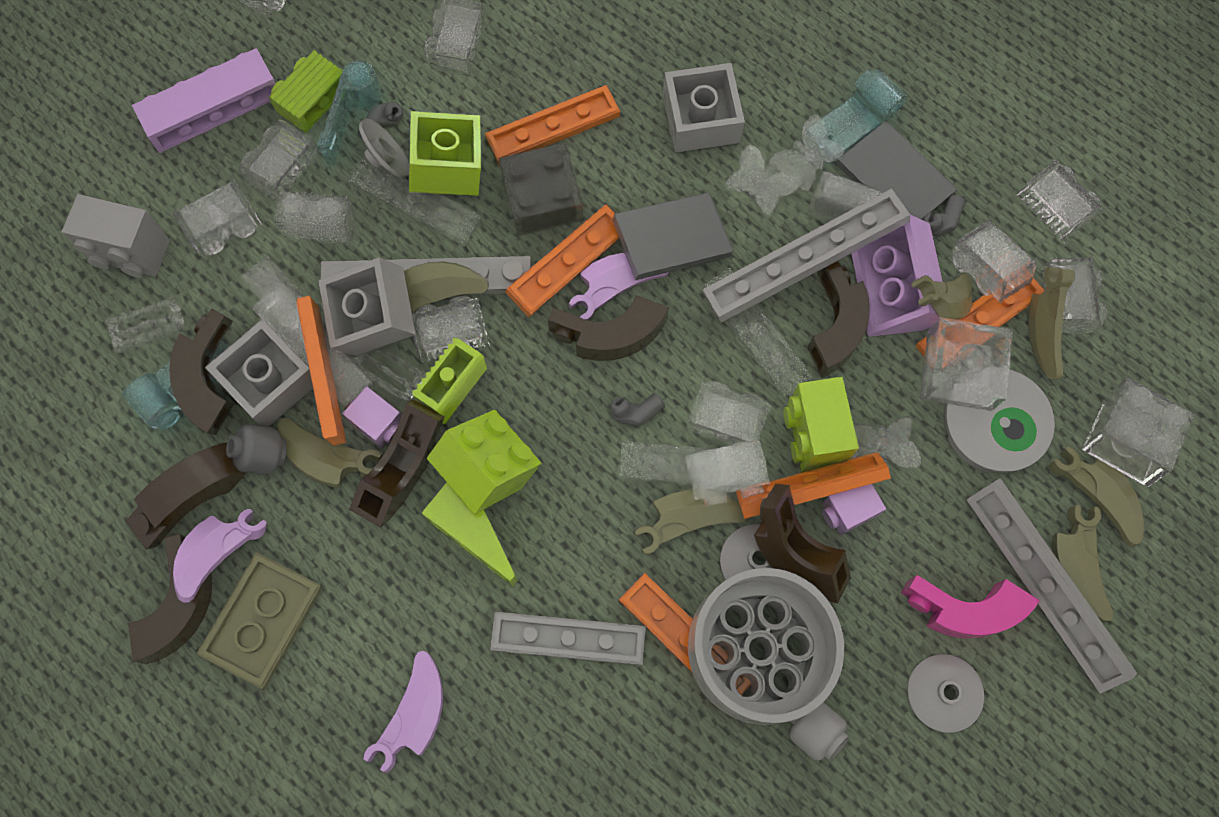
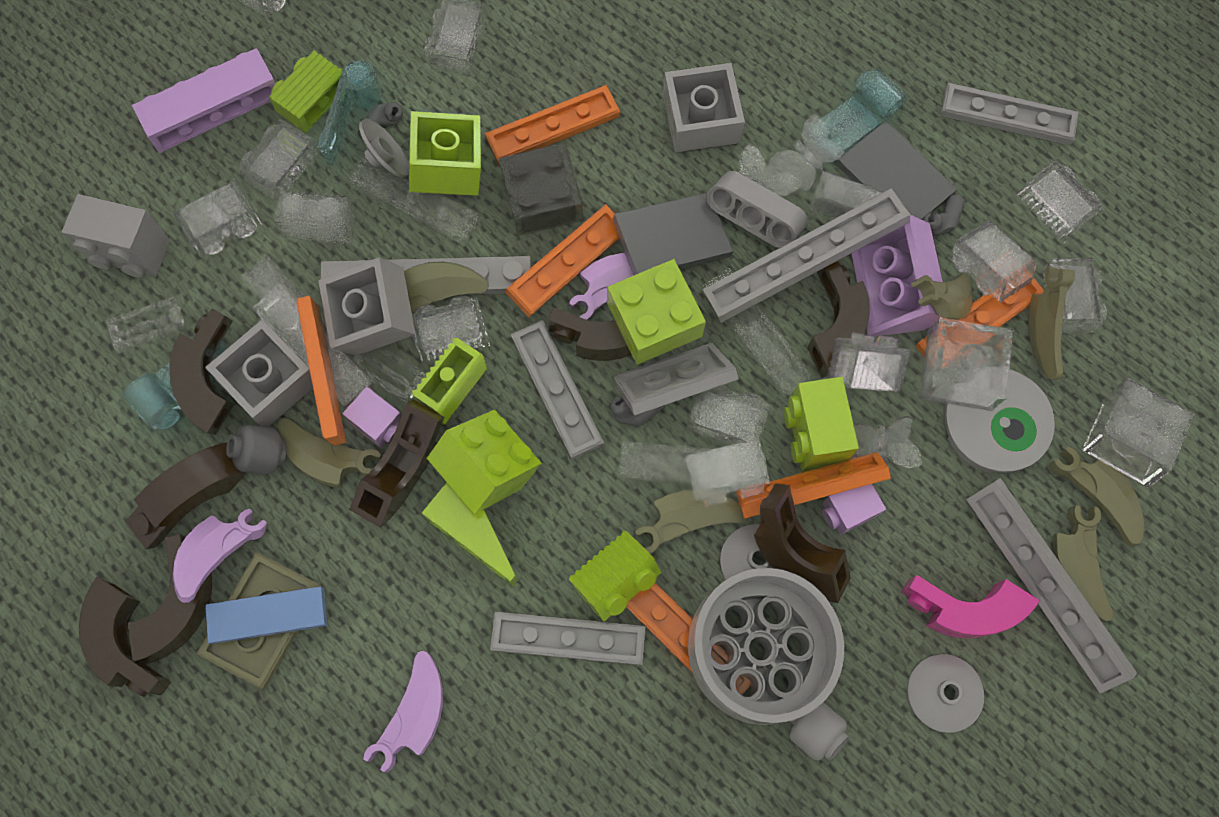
(105, 640): none -> dark brown arch
(266, 615): none -> medium blue tile
(557, 390): none -> light grey tile
(615, 576): none -> lime brick
(655, 311): none -> lime brick
(675, 378): none -> light grey tile
(741, 198): none -> light grey beam
(869, 363): none -> clear brick
(1009, 113): none -> light grey tile

